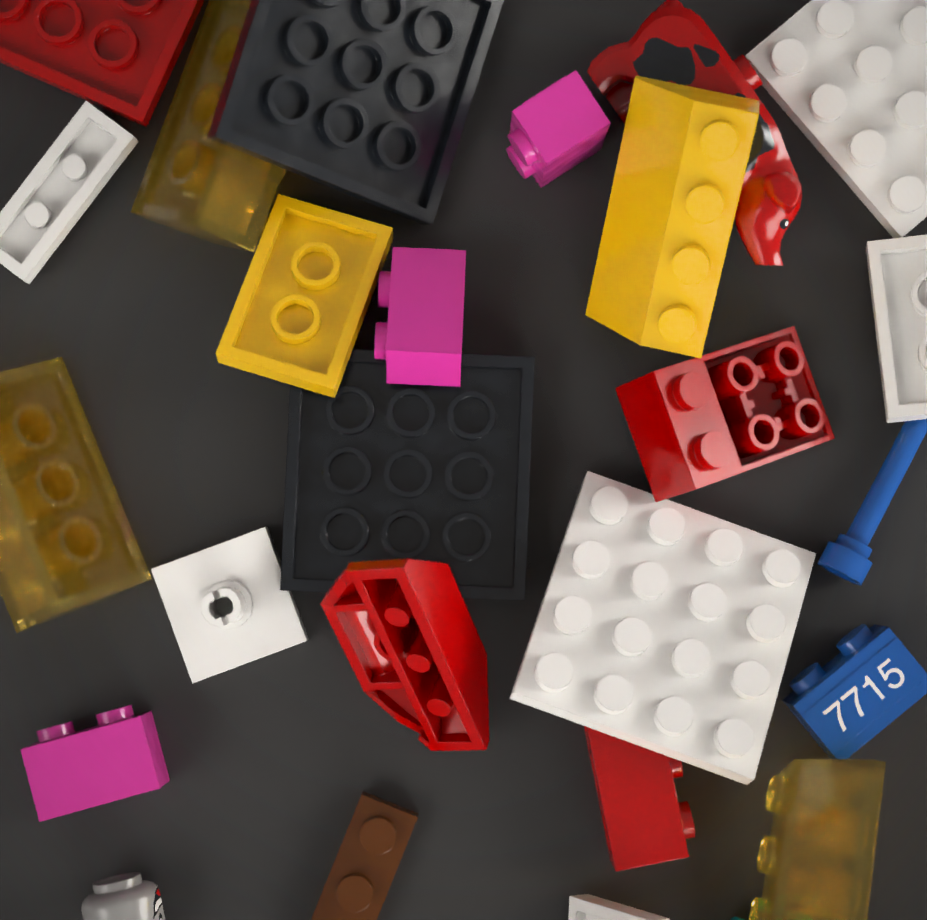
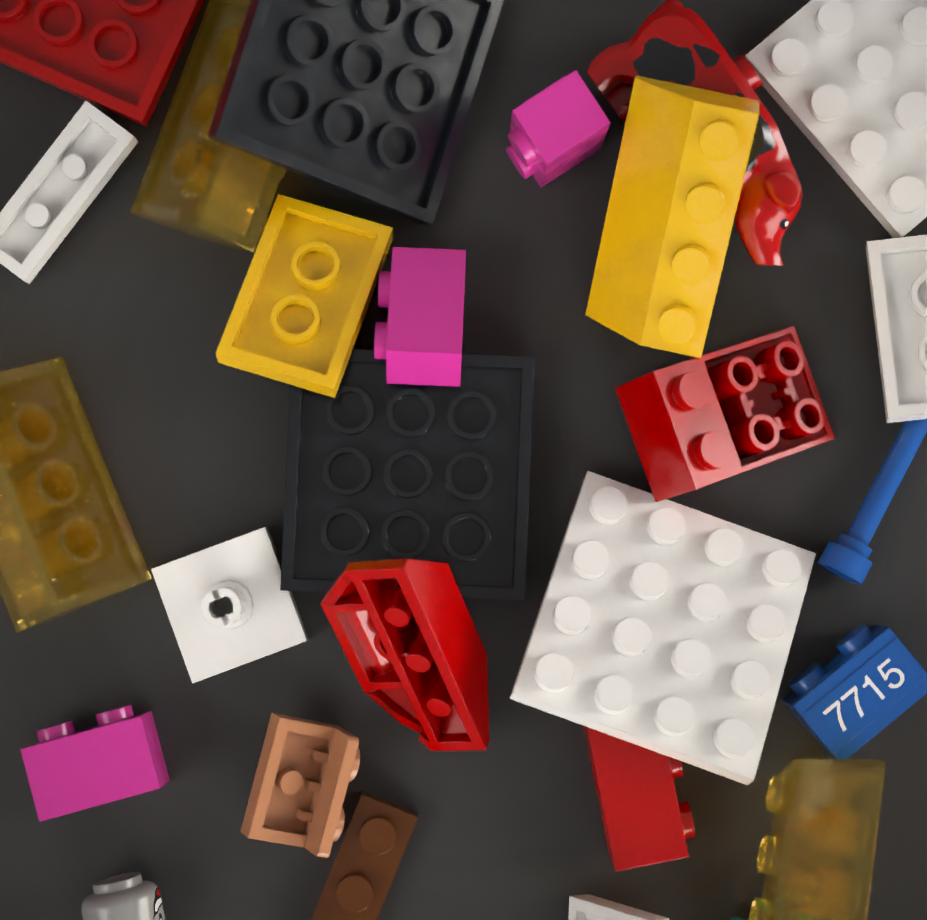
(301, 784): none -> nougat bracket

